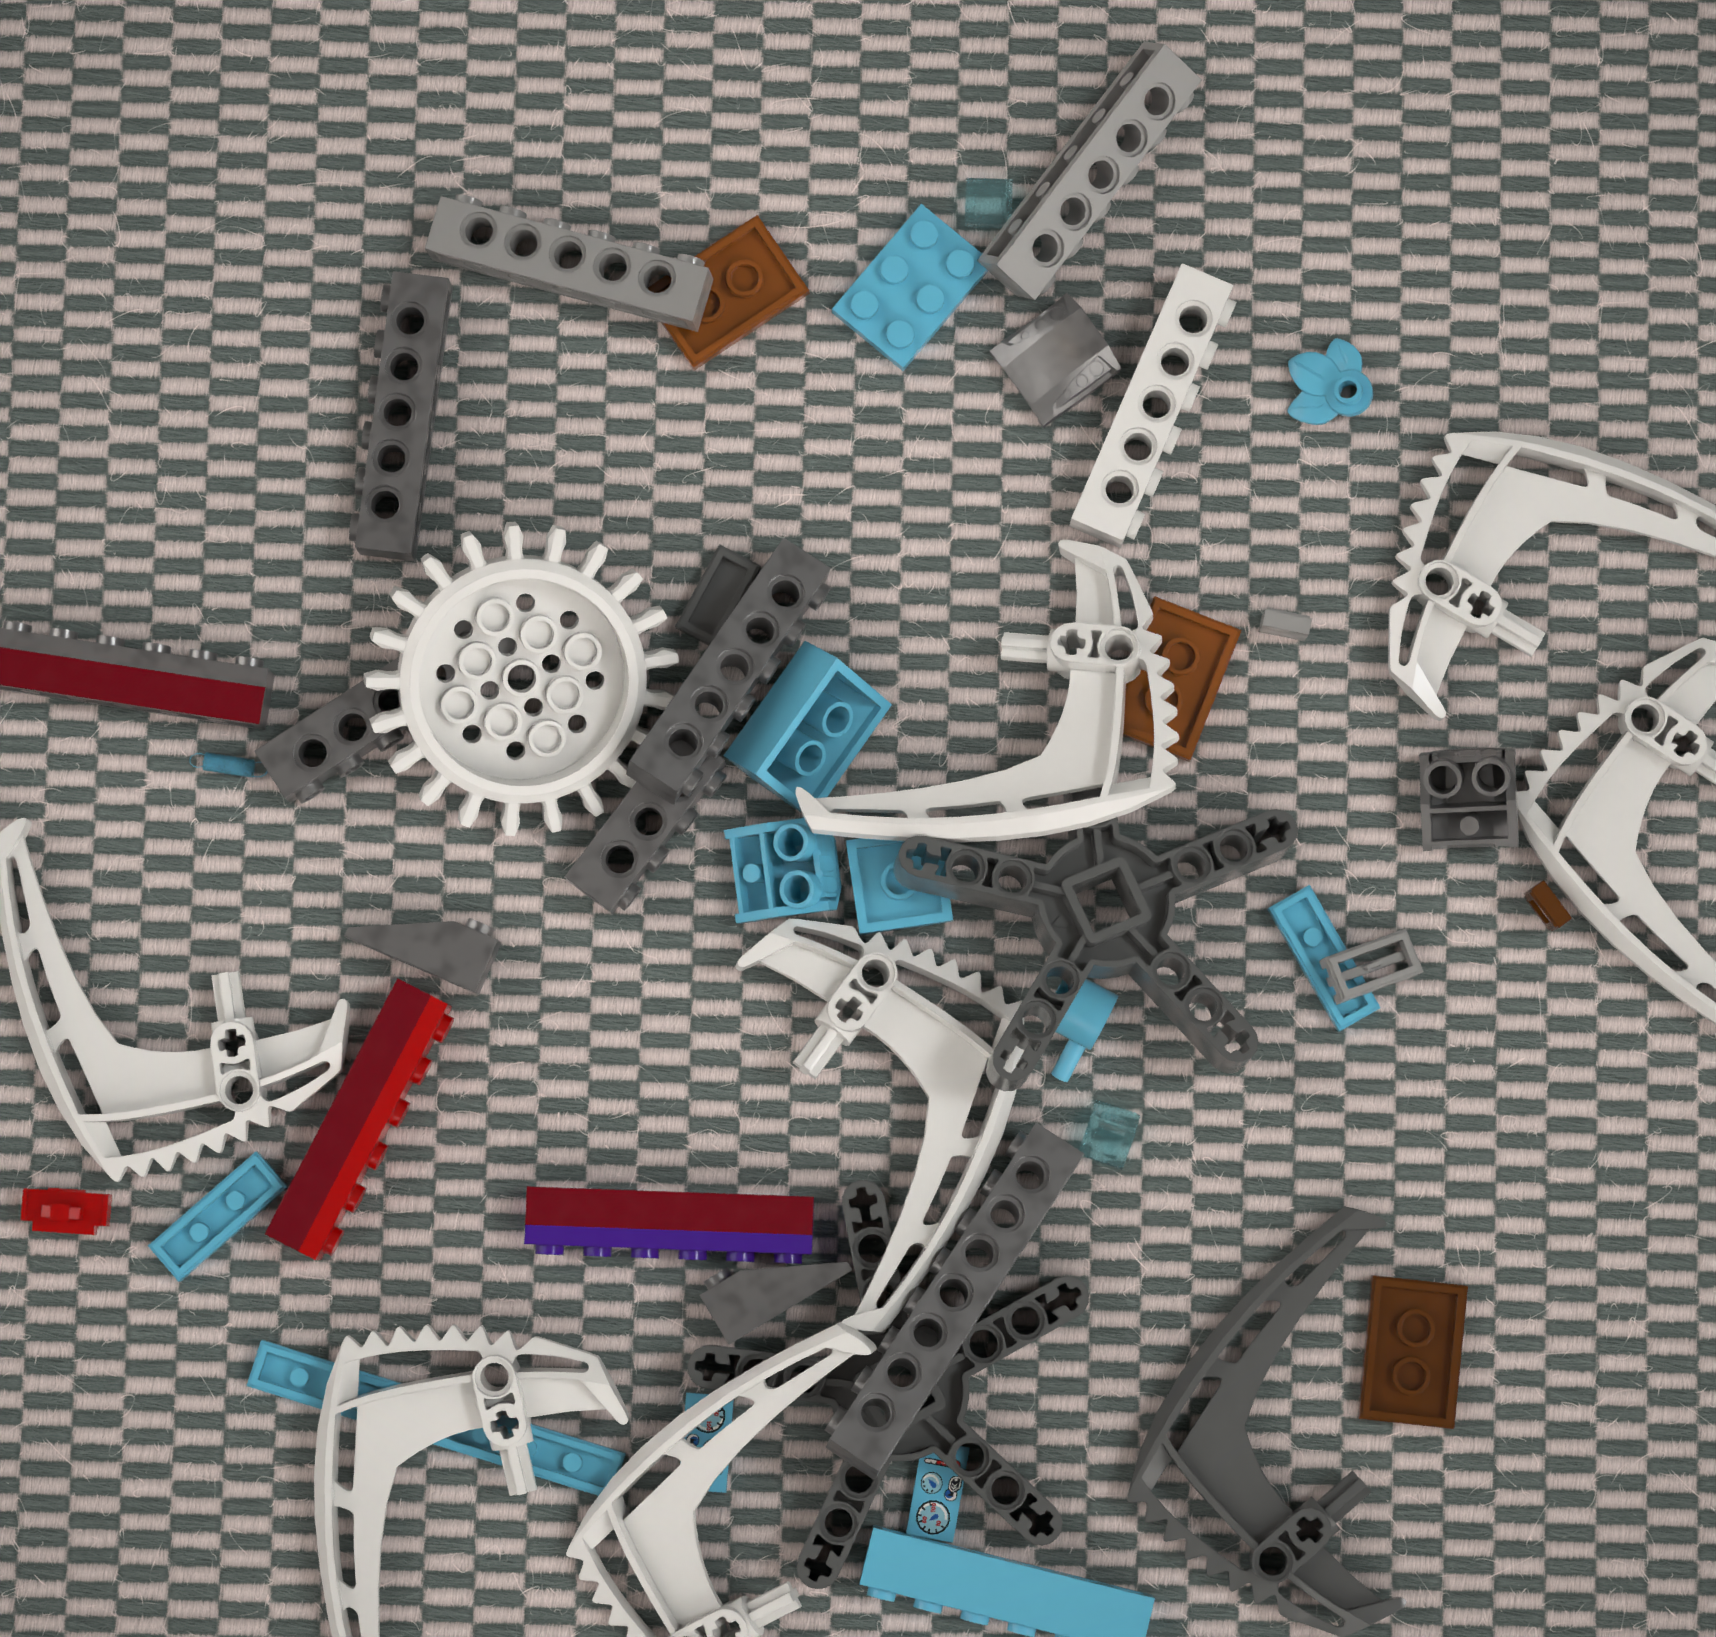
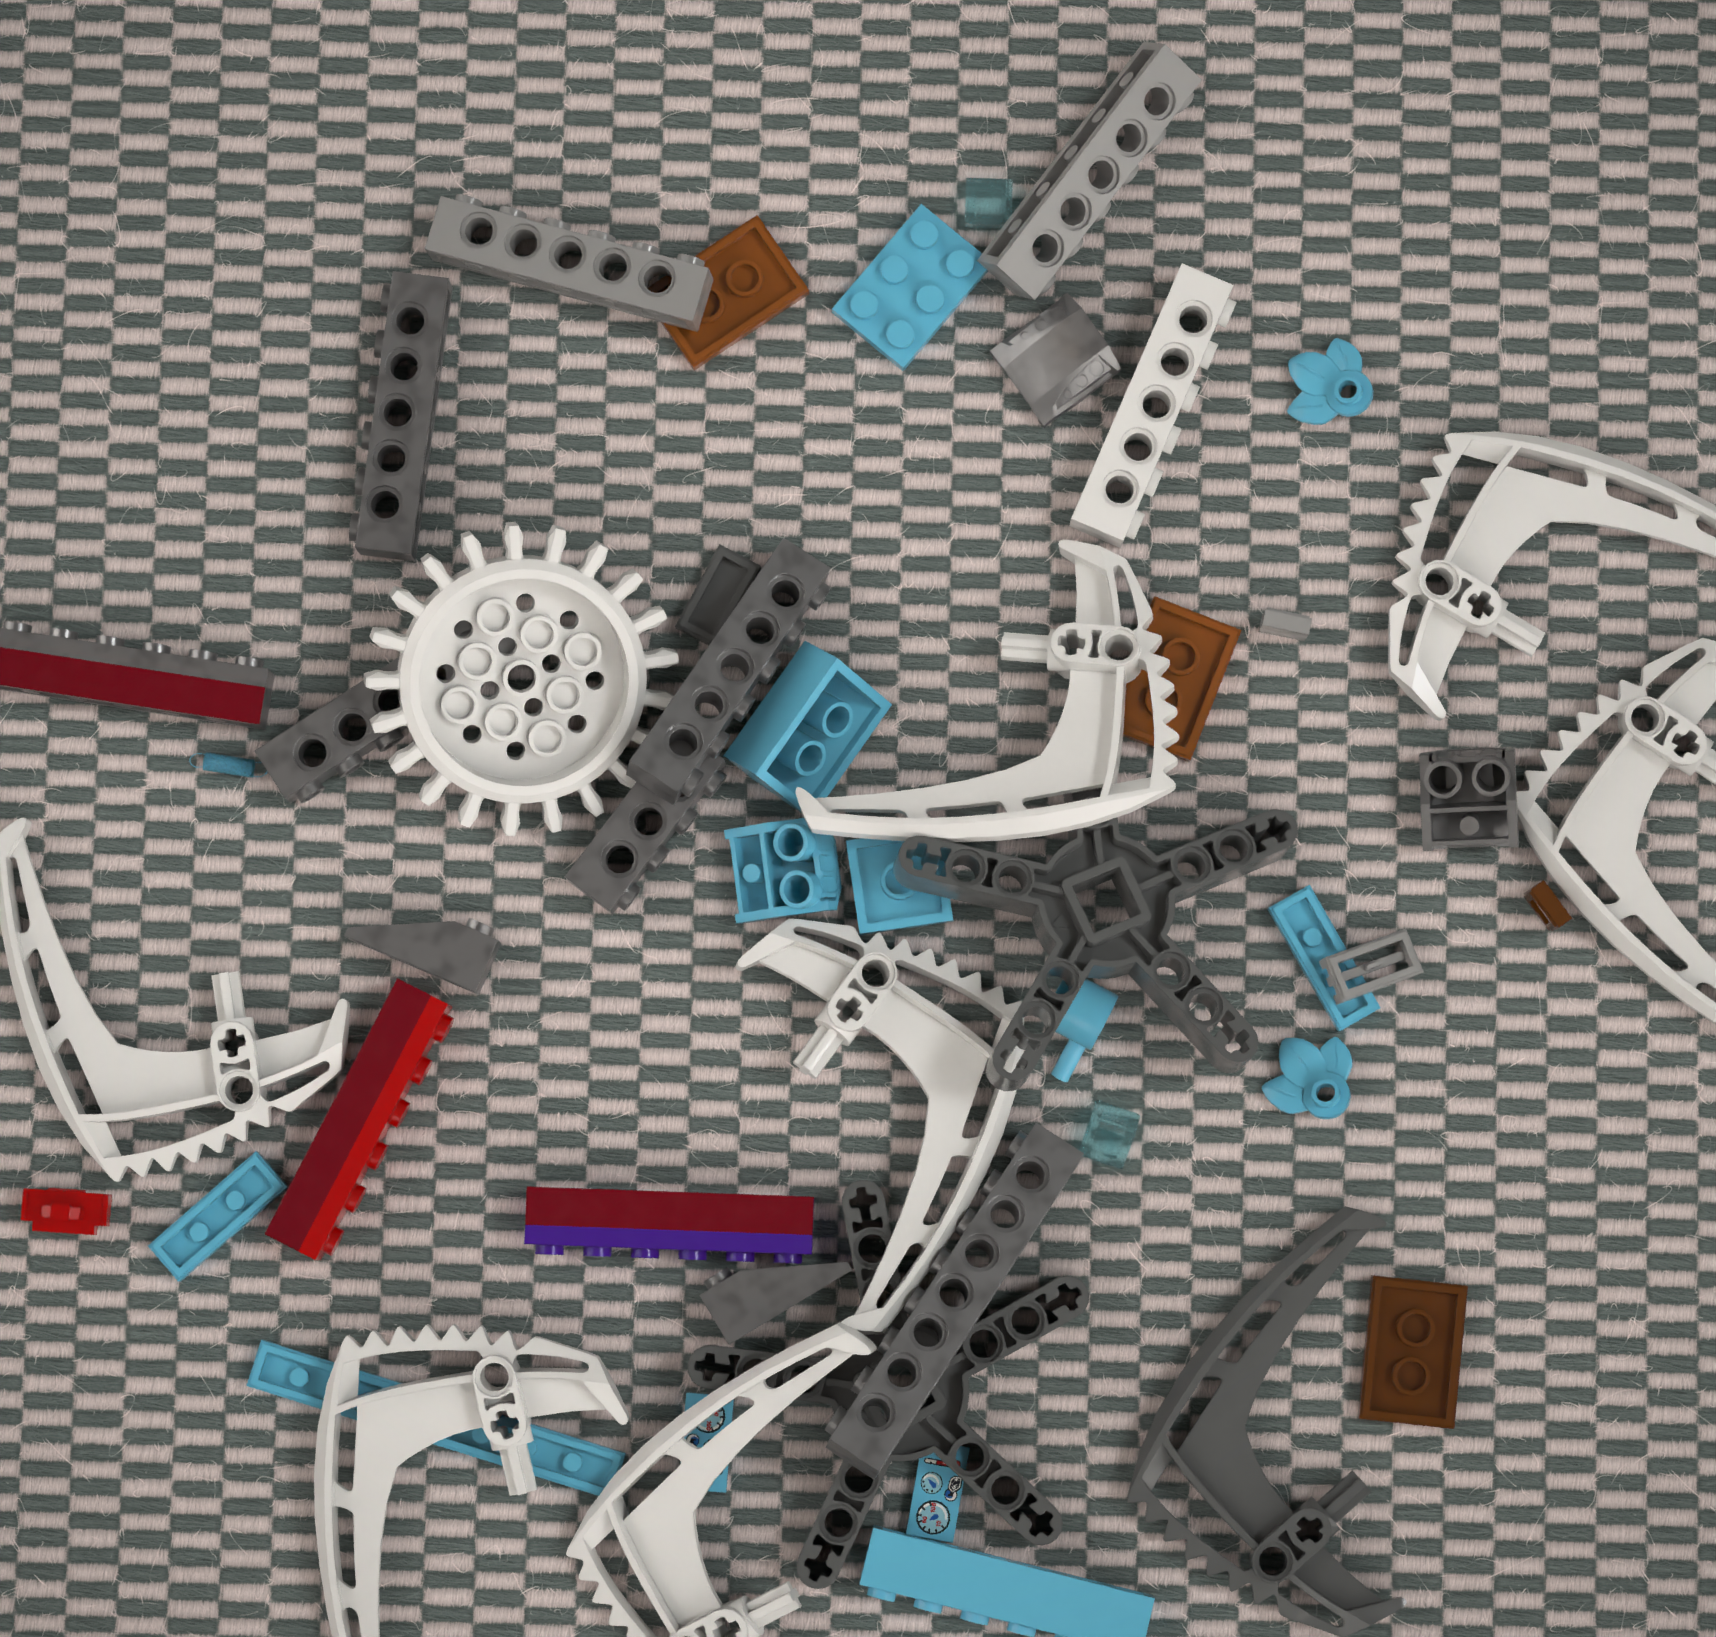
(1306, 1073): none -> medium azure plate

